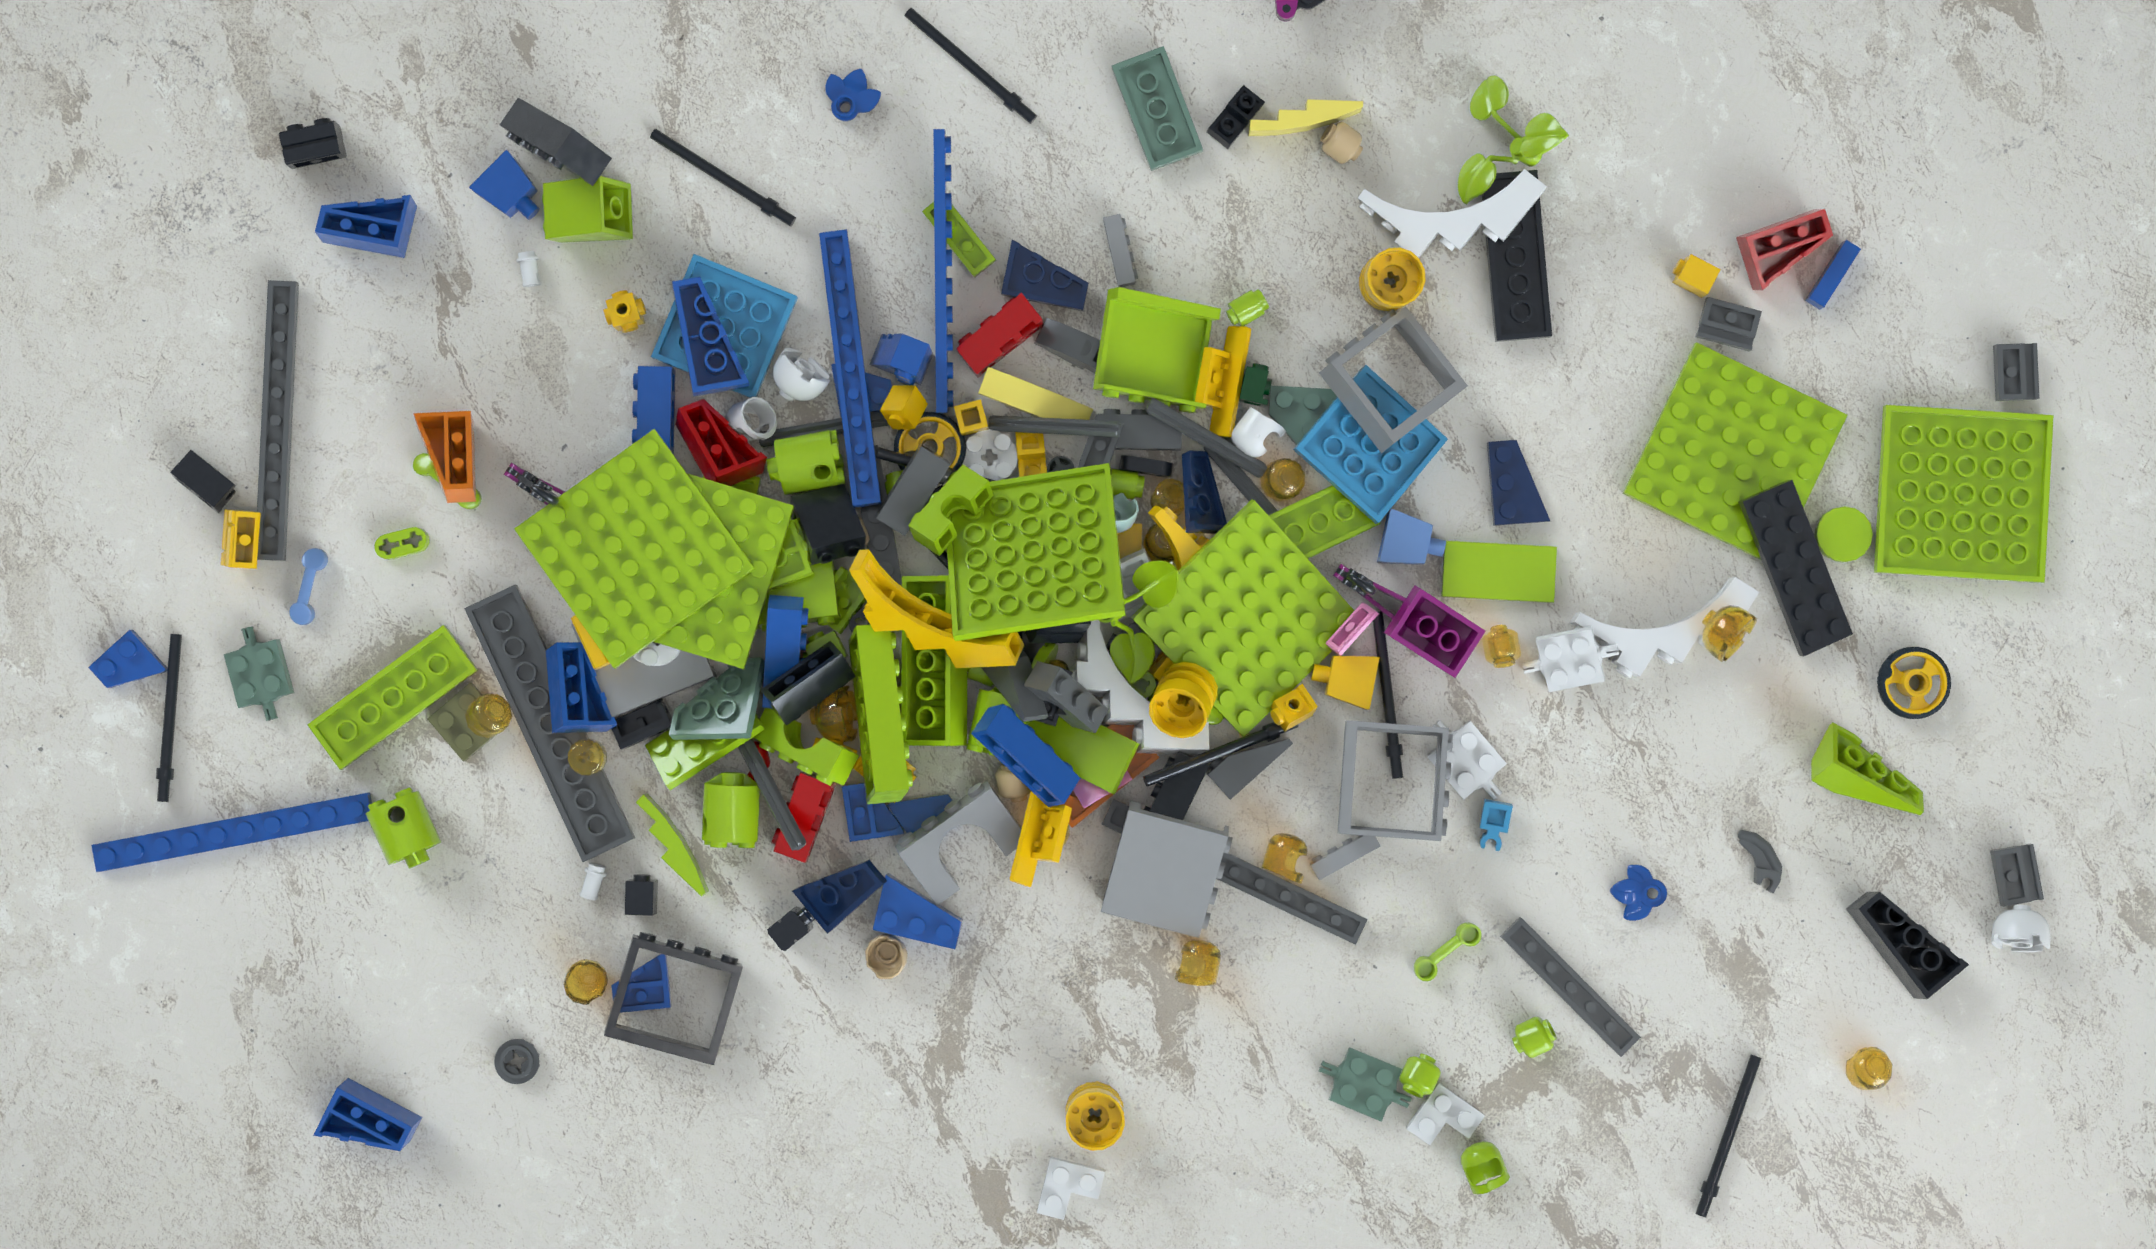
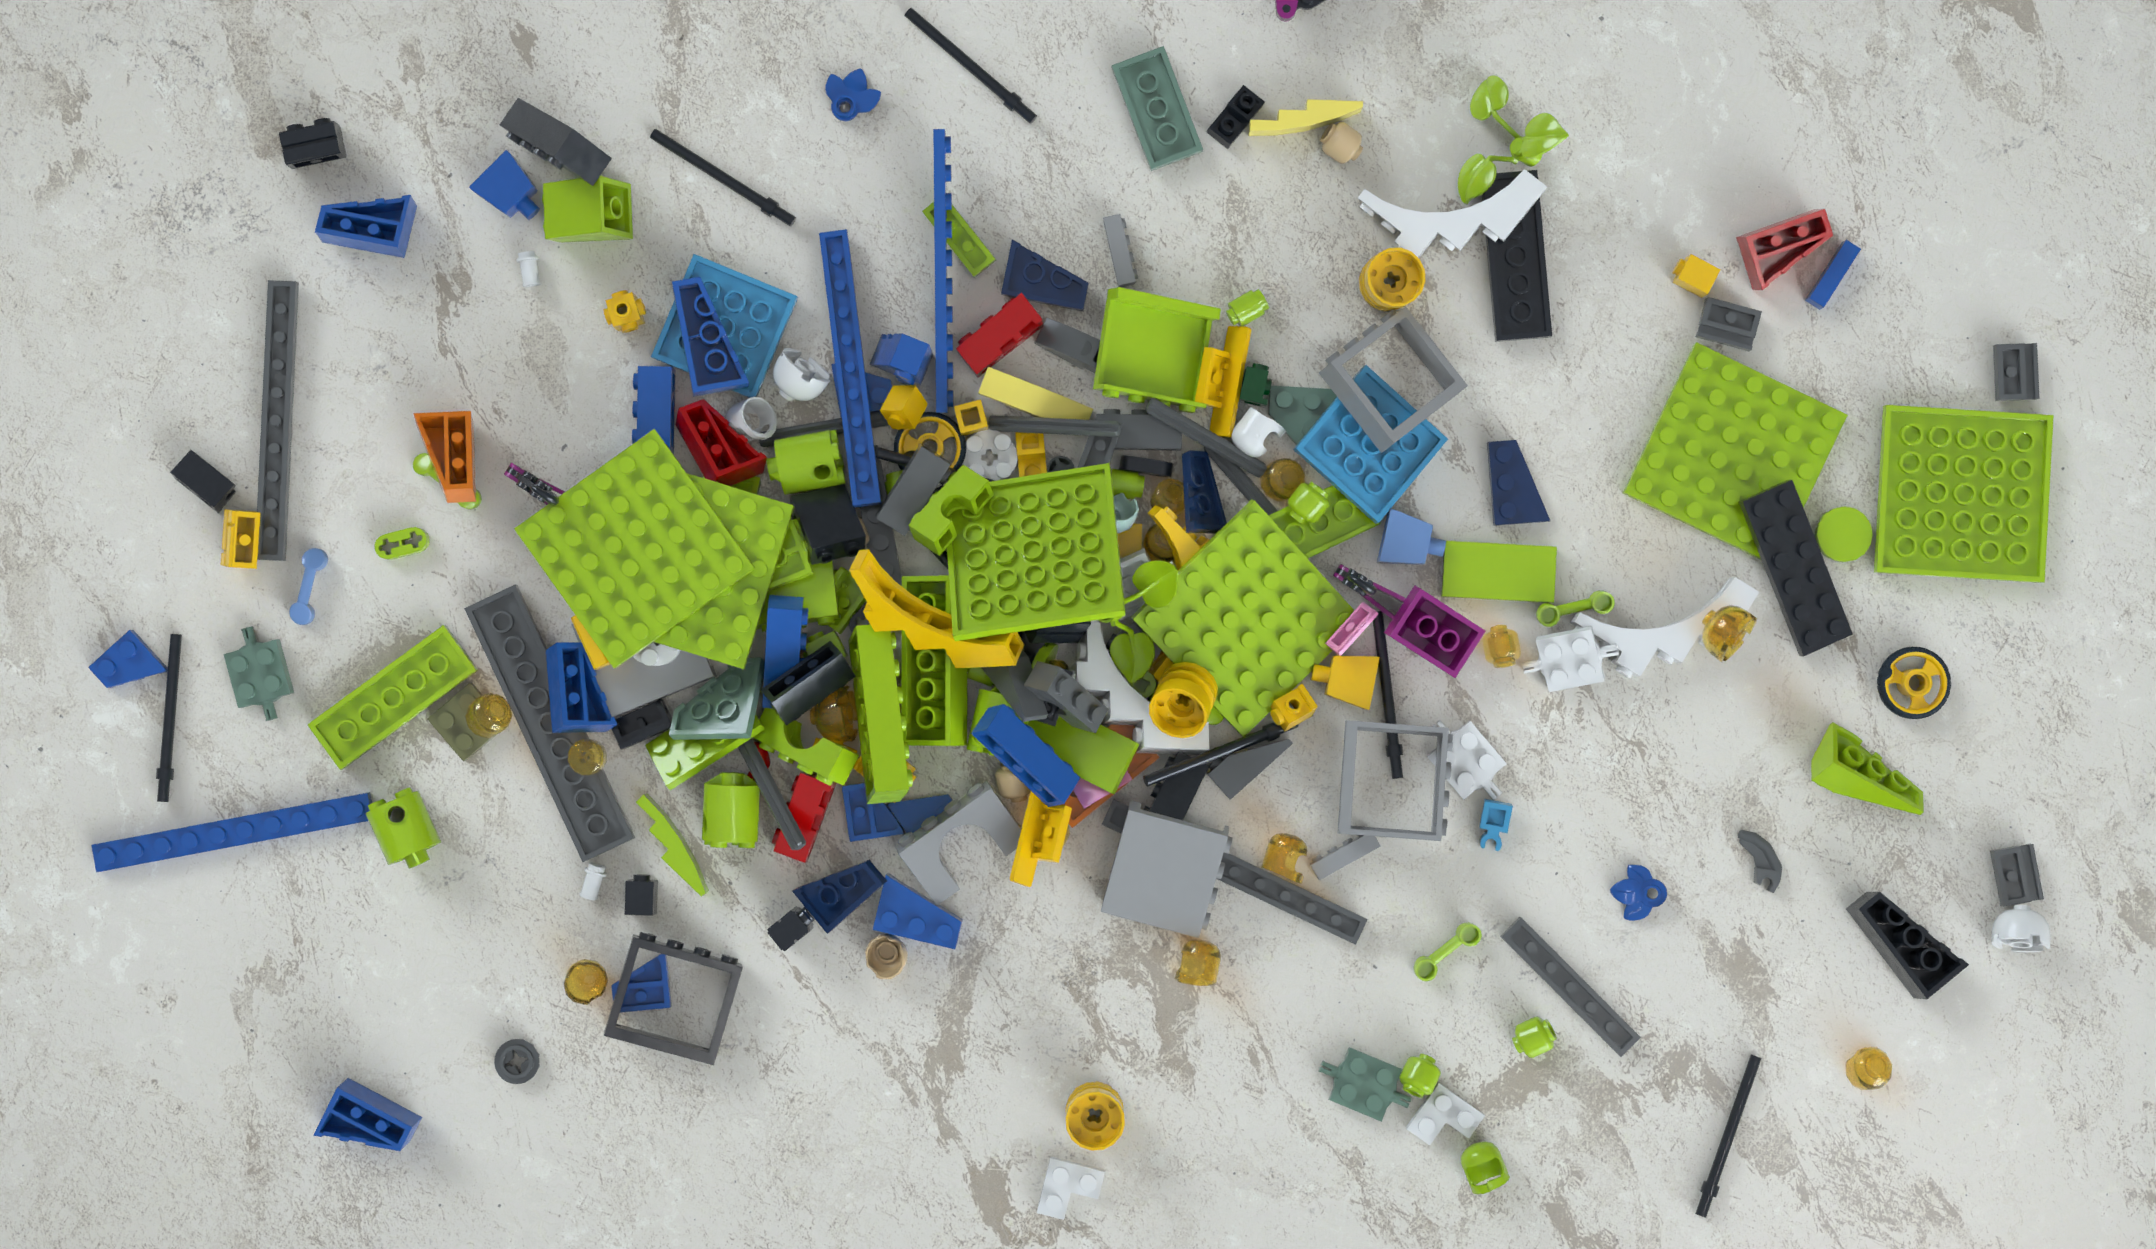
(1308, 503): none -> lime head
(1598, 601): none -> lime bar

